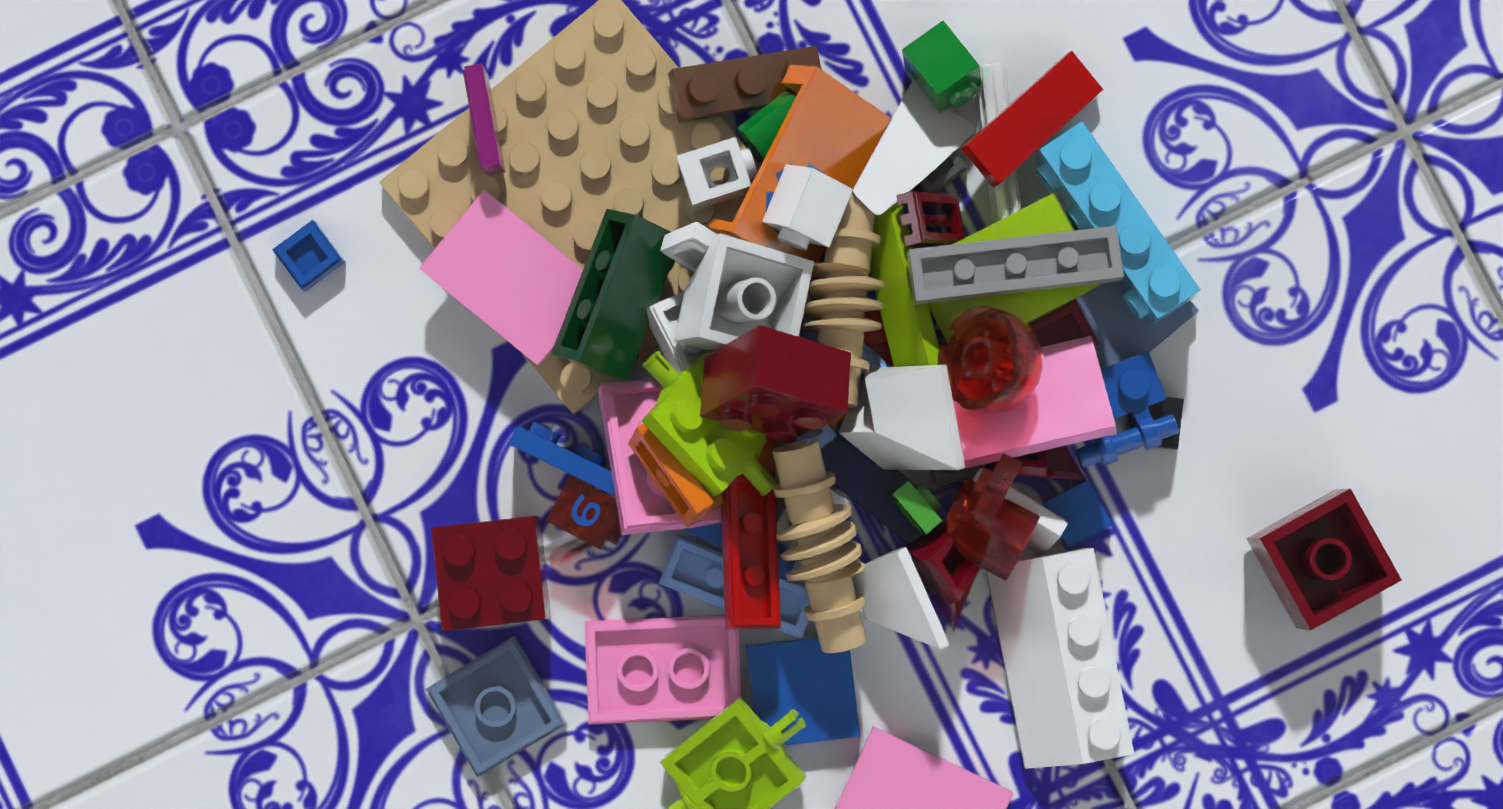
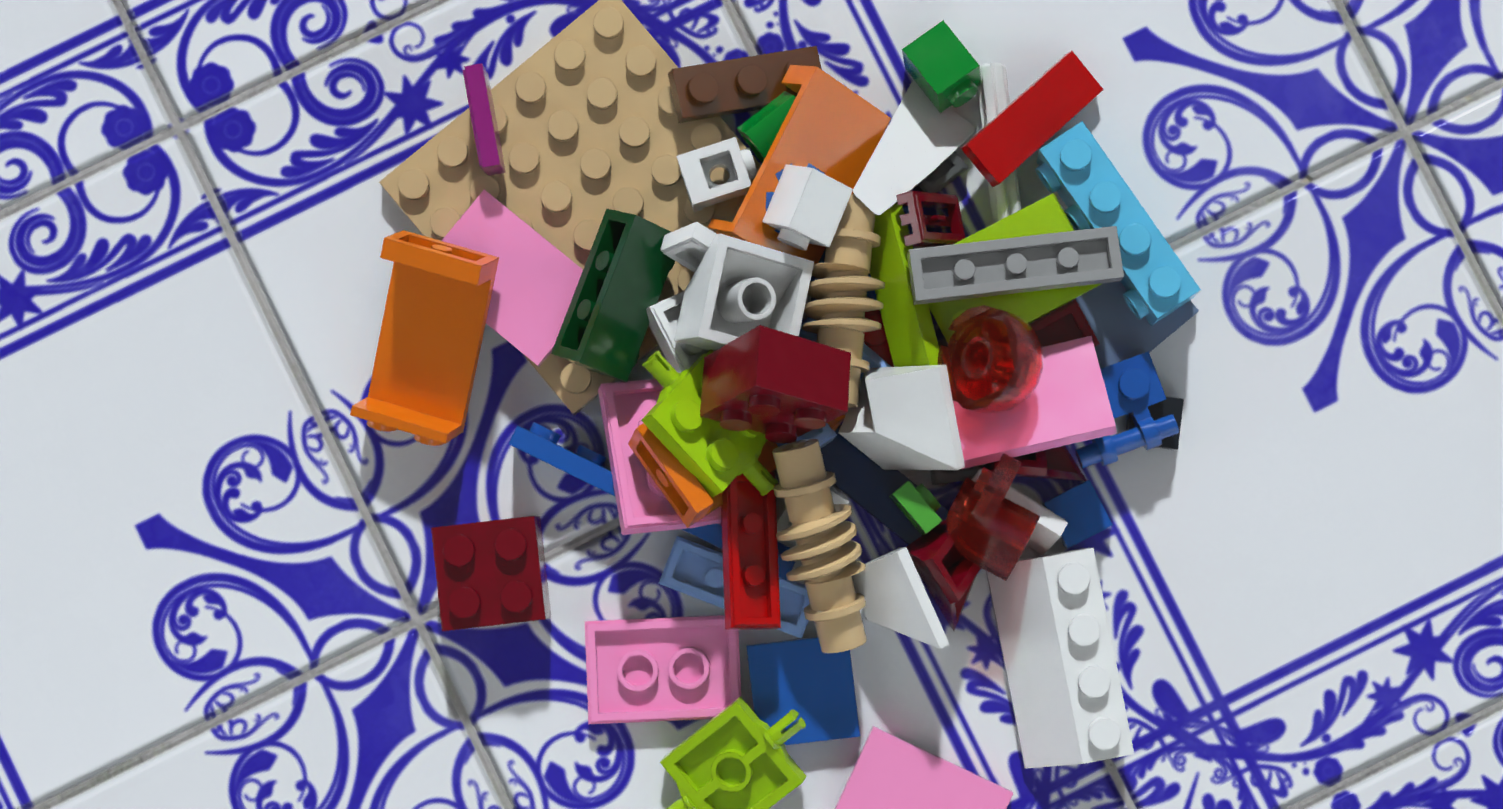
(308, 255): blue tile -> none
(428, 338): none -> orange panel
(496, 706): sand blue tile -> none
(586, 514): clear red brick -> none
(1324, 559): dark red brick -> none

